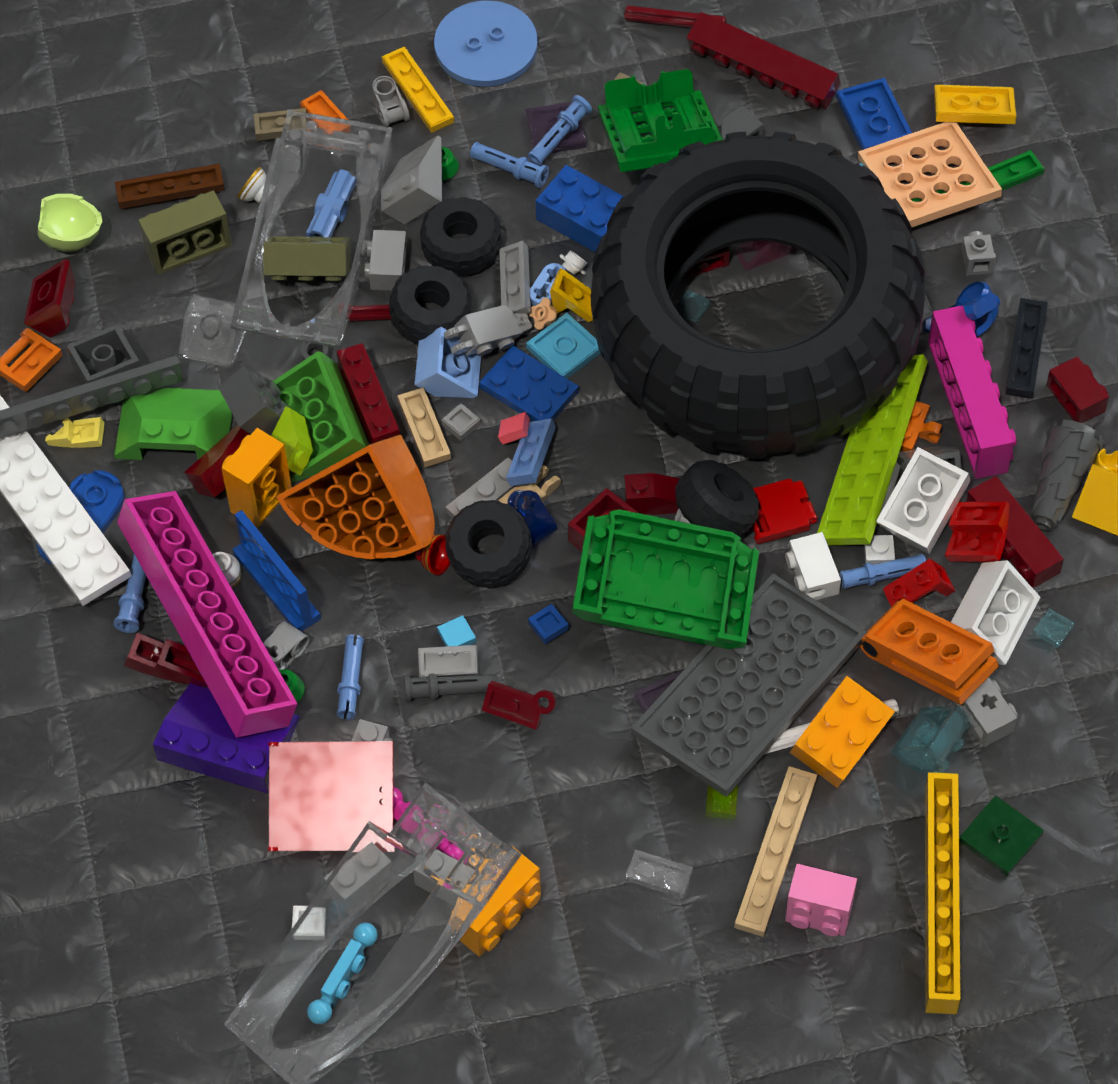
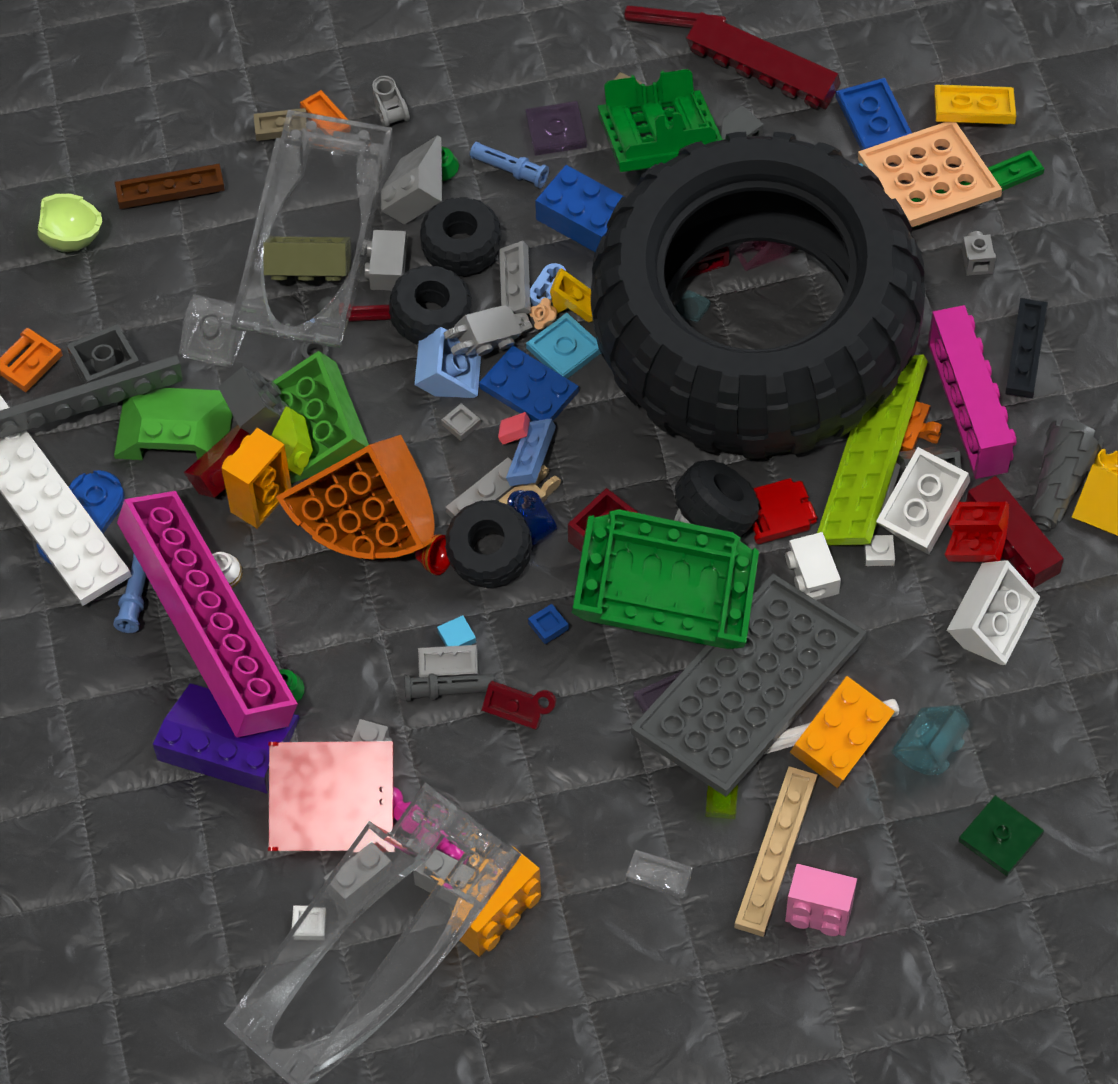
(51, 300): dark red slope -> none
(78, 433): light yellow slope -> none
(163, 660): dark red slope -> none
(185, 232): olive brick -> none
(253, 187): white piece -> none
(273, 575): blue fence -> none
(286, 644): light grey piece -> none
(332, 205): medium blue piece -> none
(338, 983): medium azure plate -> none
(349, 687): medium blue pin -> none
(366, 394): dark red brick -> none
(418, 89): yellow tile -> none
(424, 427): tan plate -> none
(485, 43): medium blue plate -> none
(567, 121): medium blue pin -> none
(573, 262): white plate -> none
(651, 493): dark red slope -> none
(870, 574): medium blue pin -> none
(919, 582): red bracket -> none
(930, 651): orange hinge -> none
(942, 894): yellow brick -> none
(978, 304): blue piece -> none
(989, 713): light grey brick -> none
(1053, 628): clear light blue tile -> none
(1077, 390): dark red brick -> none

